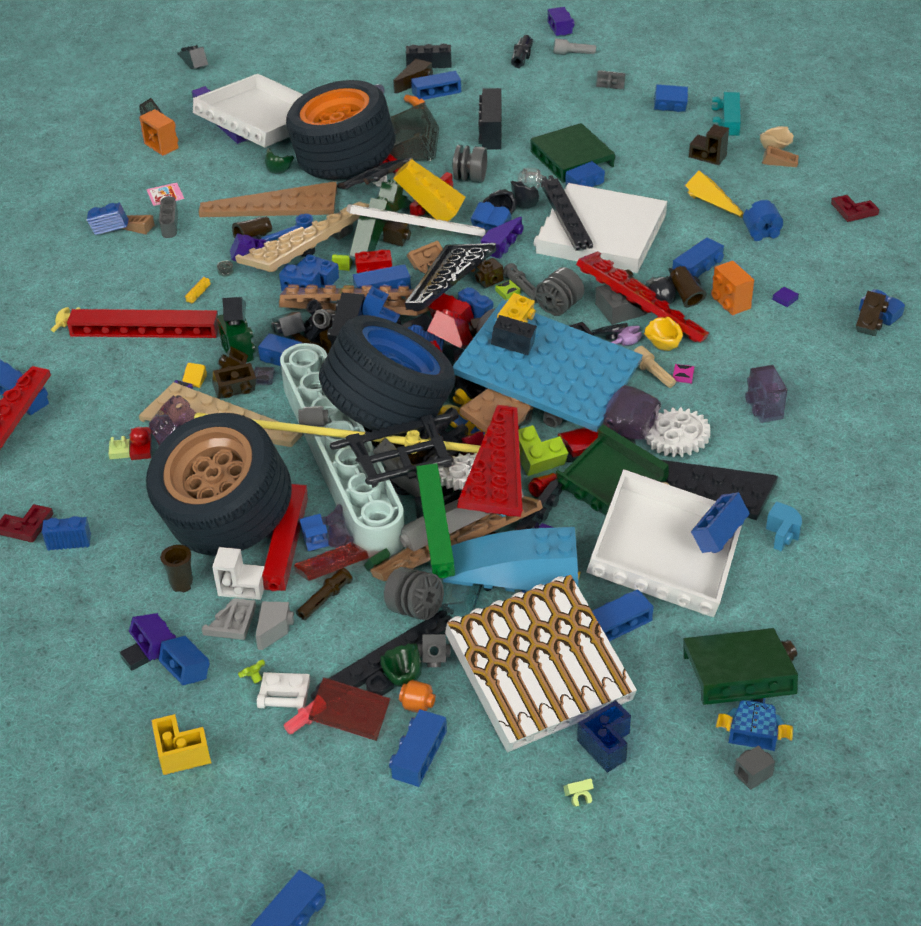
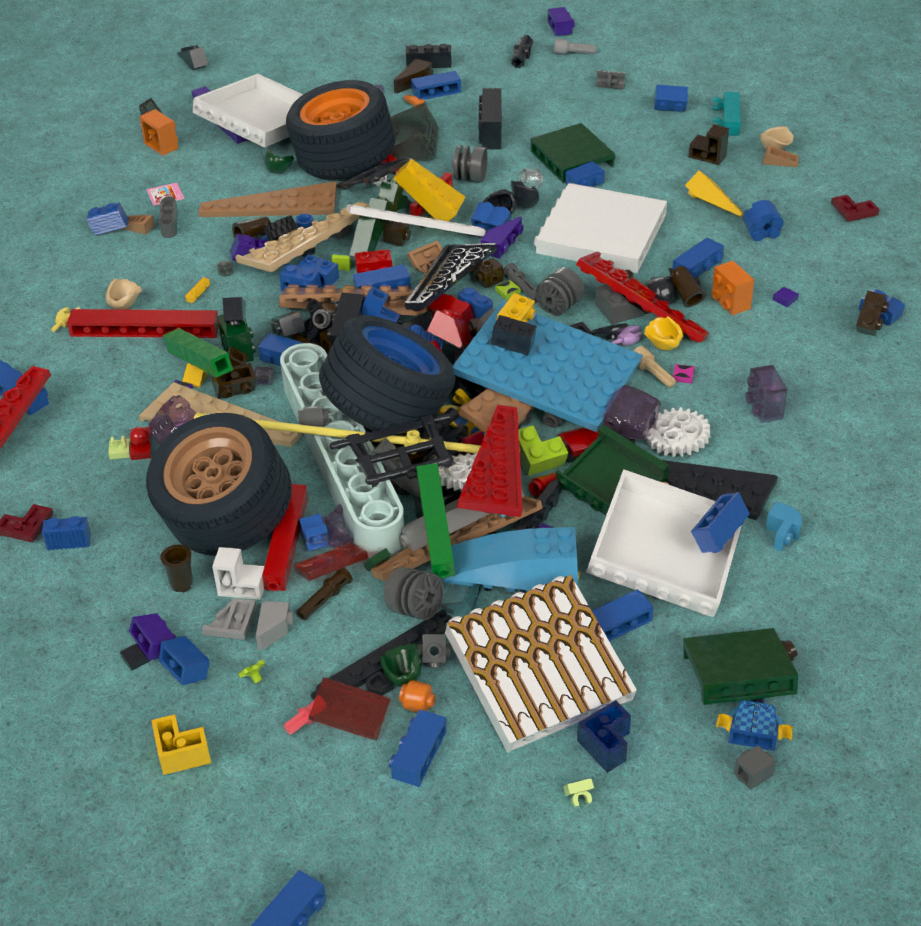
(122, 294): none -> tan hair
(198, 352): none -> green brick
(280, 228): none -> black tyre
(283, 686): white plate -> none
(566, 213): black hinge -> none

